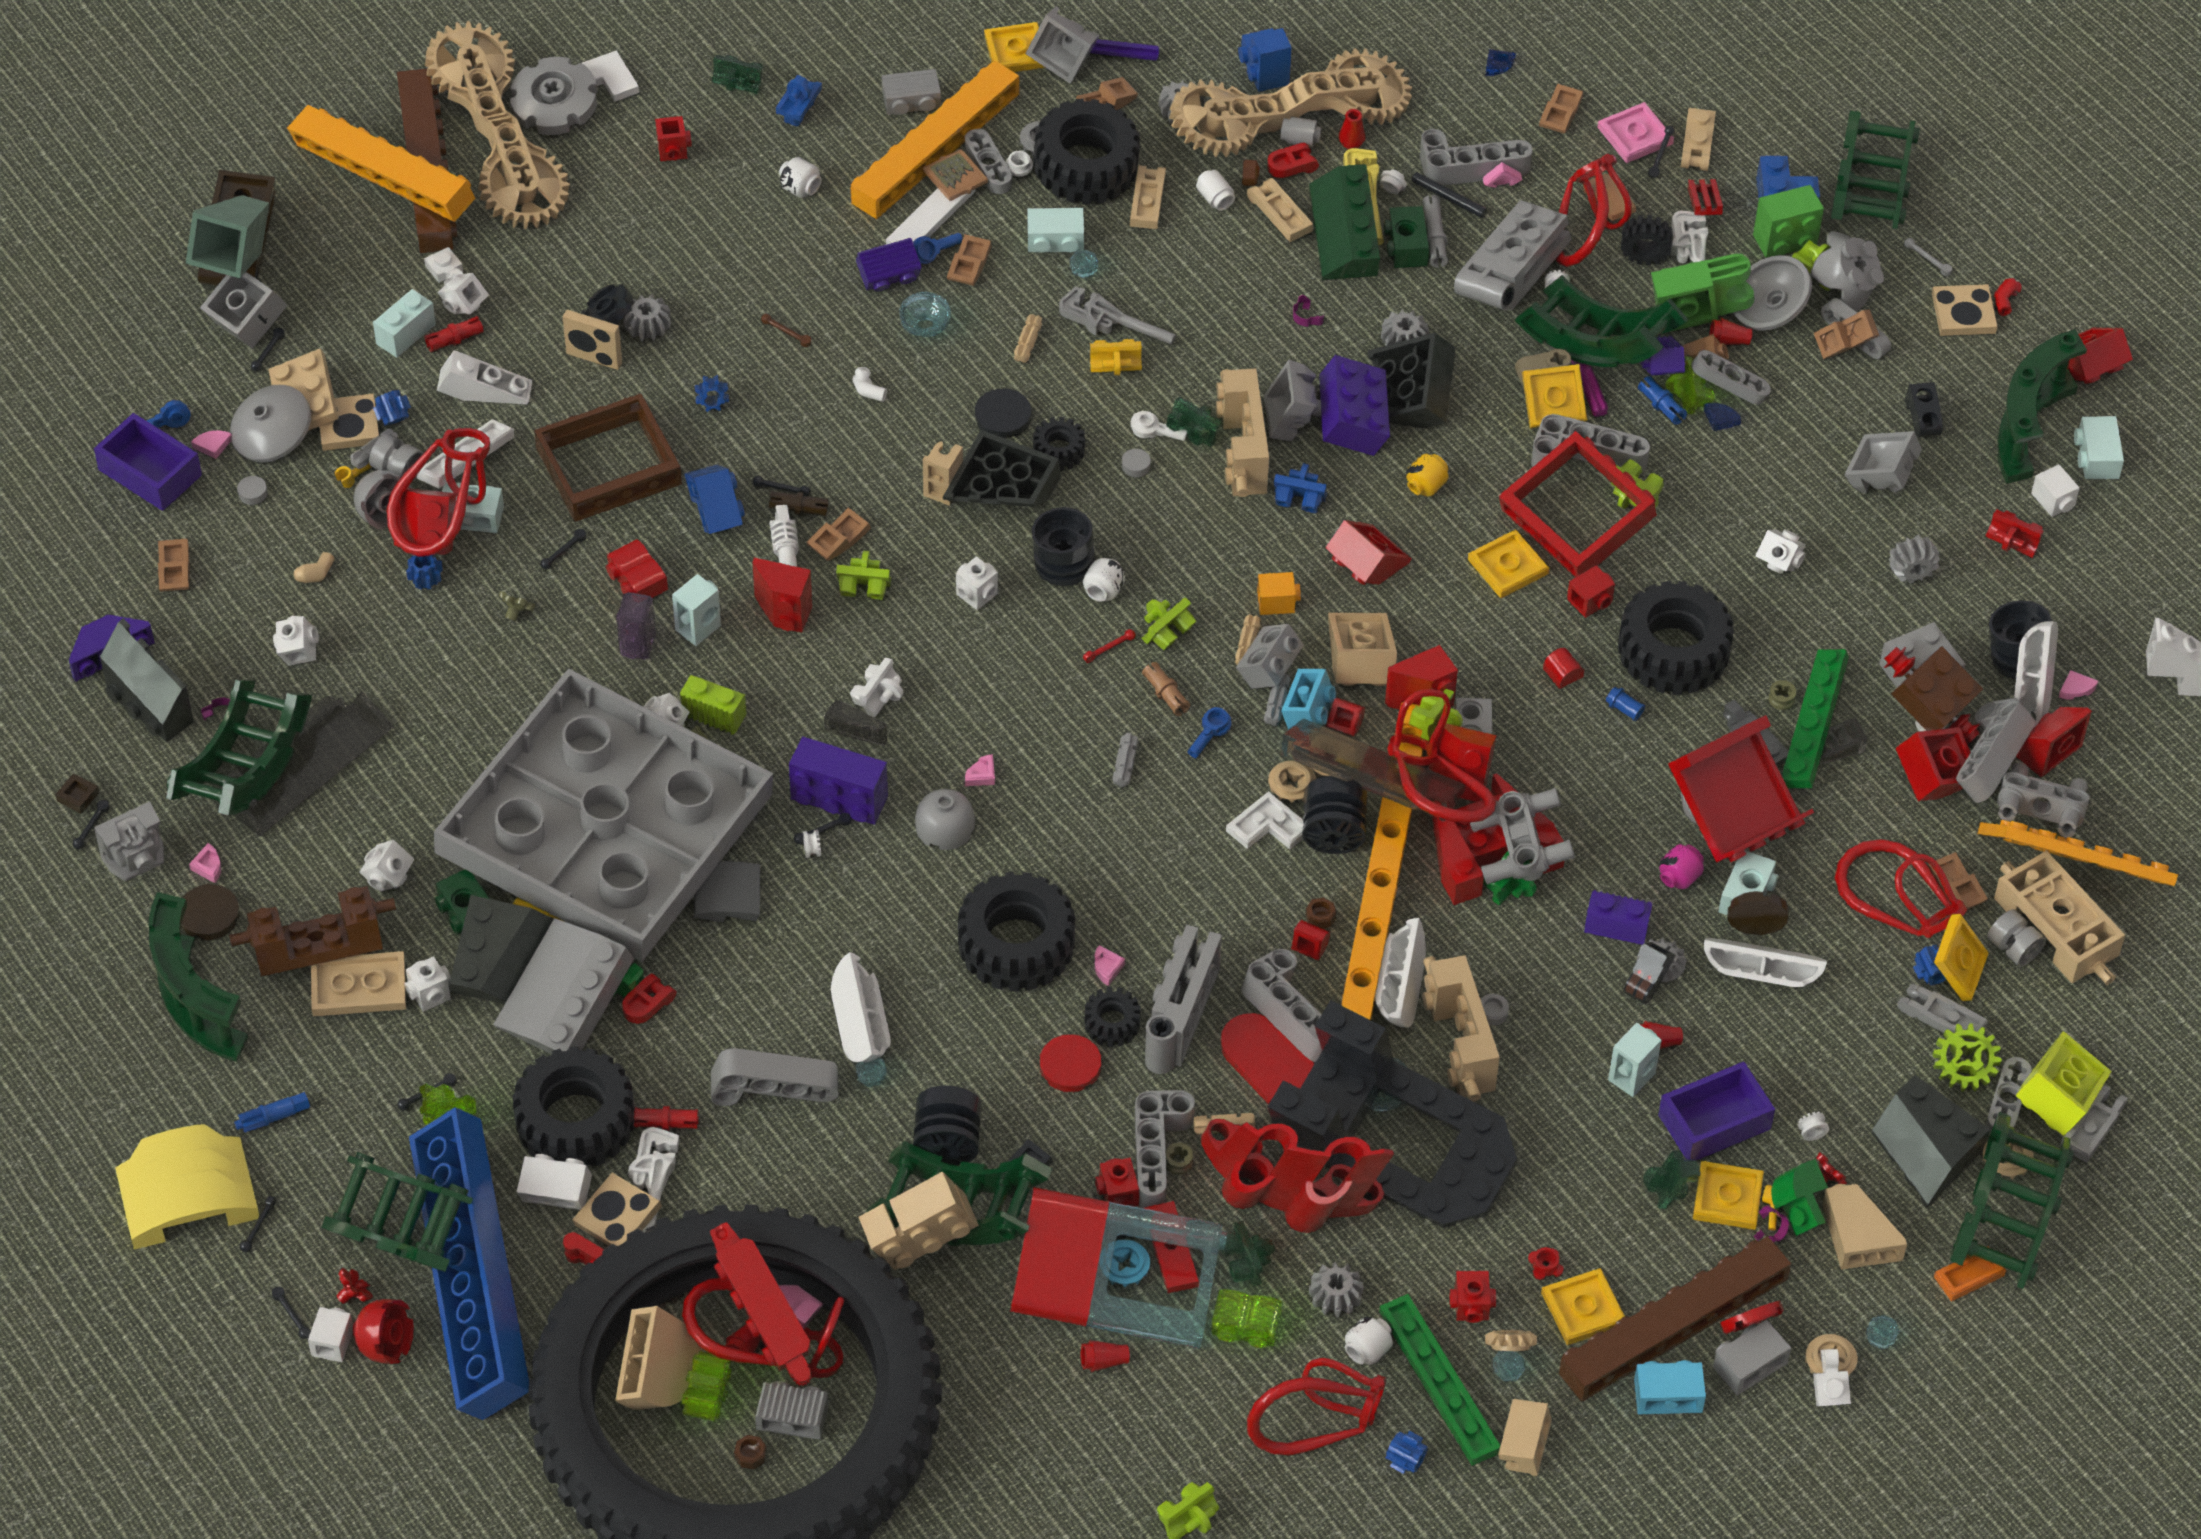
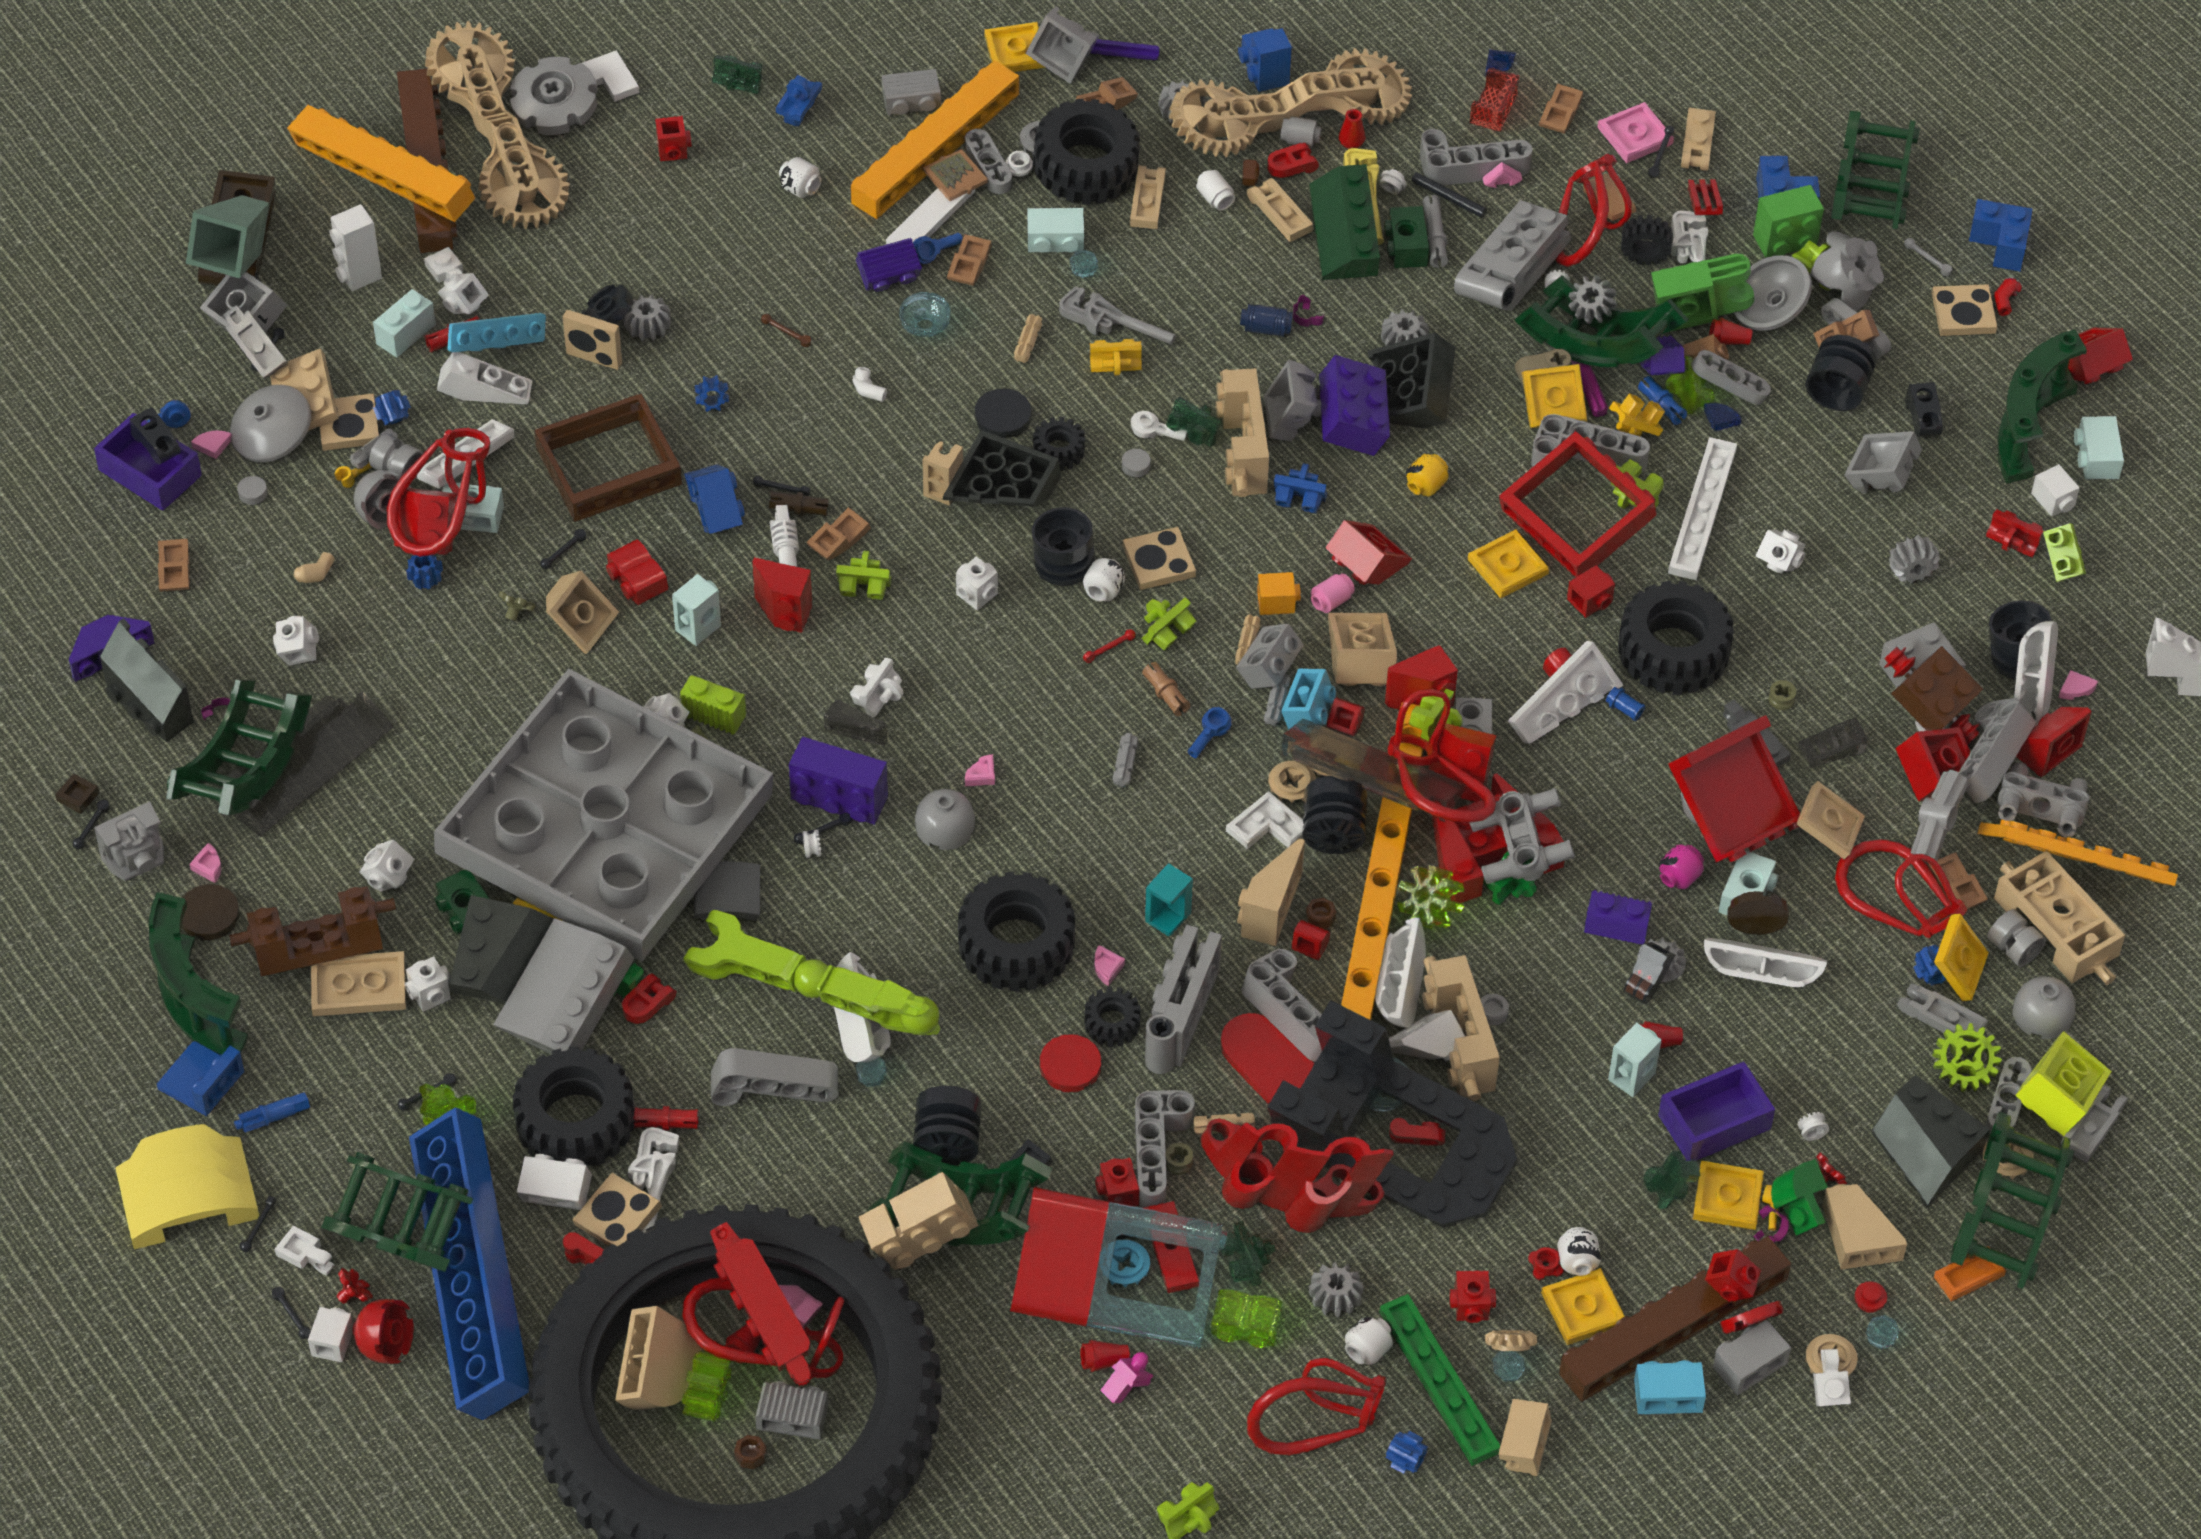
(154, 436): none -> black leg
(202, 1077): none -> blue bracket
(254, 342): none -> light grey hinge
(303, 1248): none -> white plate
(355, 248): none -> white brick
(496, 332): none -> medium azure bracket
(580, 609): none -> tan slope
(636, 626): clear purple brick -> none
(783, 968): none -> lime piece
(1127, 1374): none -> dark pink piece
(1159, 558): none -> tan tile
(1168, 900): none -> teal panel
(1266, 320): none -> dark blue head
(1270, 896): none -> tan slope
(1332, 592): none -> bright pink brick
(1427, 1134): none -> red plate
(1428, 1037): none -> white slope
(1431, 896): none -> clear neon green gear
(1495, 100): none -> clear red panel
(1572, 687): none -> white wing
(1579, 1251): none -> white head
(1603, 299): none -> light grey gear
(1634, 420): none -> yellow hips
(1702, 508): none -> white plate
(1733, 1275): none -> red brick
(1815, 718): green plate -> none
(1830, 820): none -> tan tile
(1841, 372): none -> black wheel
(1870, 1296): none -> red plate
(1939, 814): none -> light grey piece
(2002, 227): none -> blue brick
(2044, 1007): none -> light grey cylinder
(2064, 552): none -> lime hips

